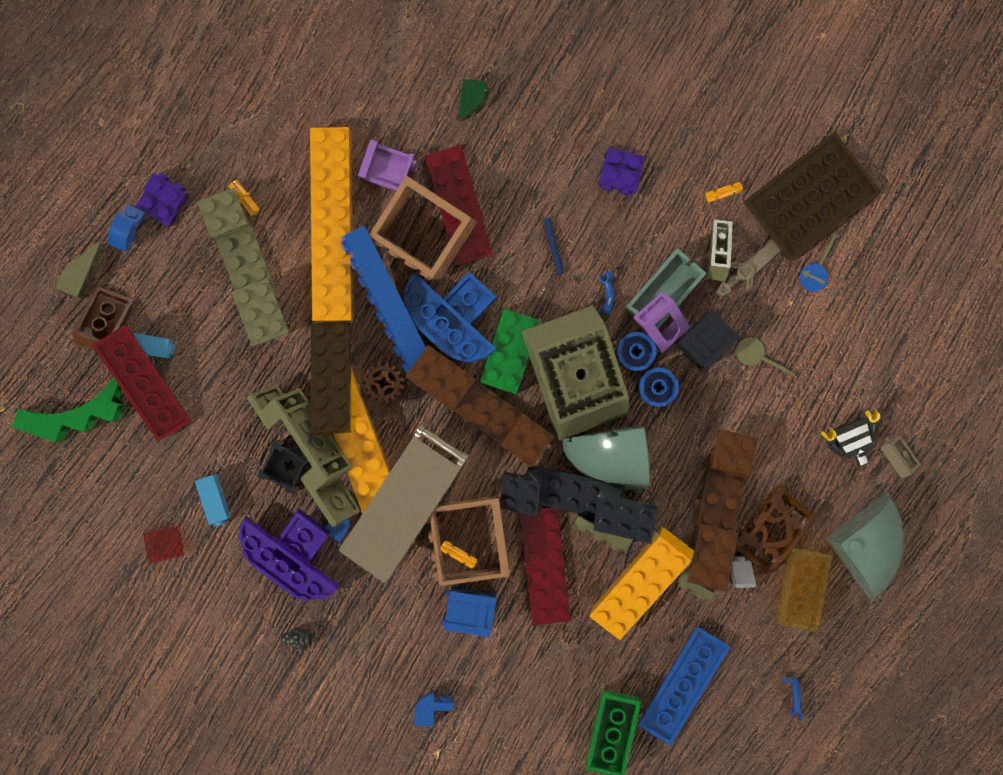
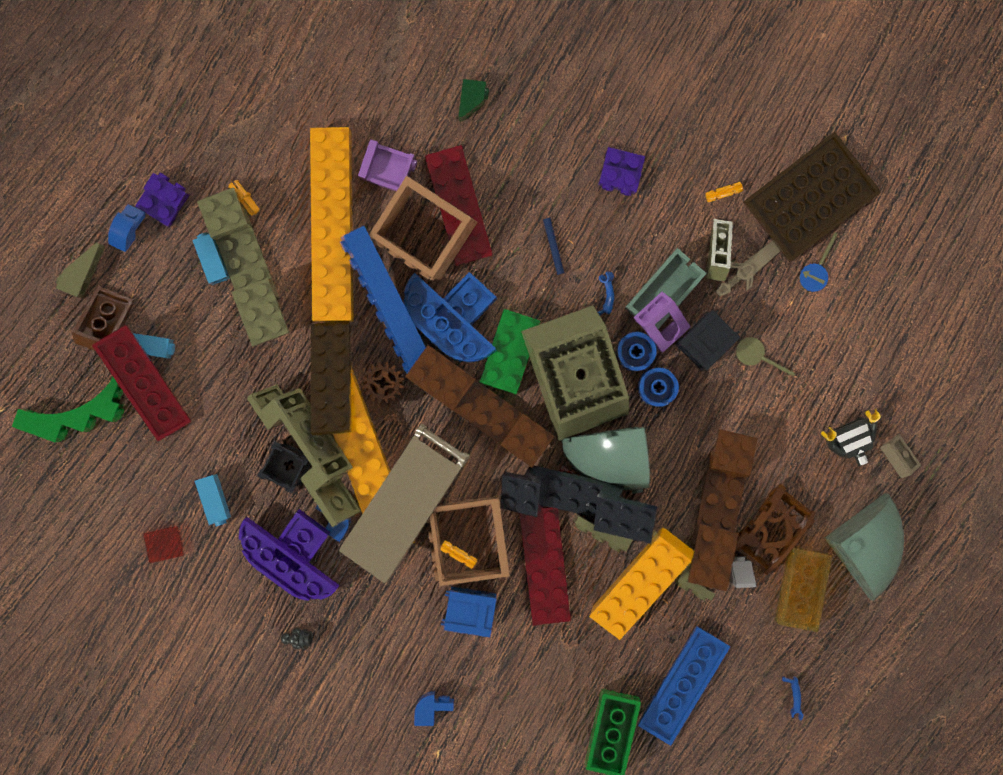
(210, 259): none -> dark azure brick

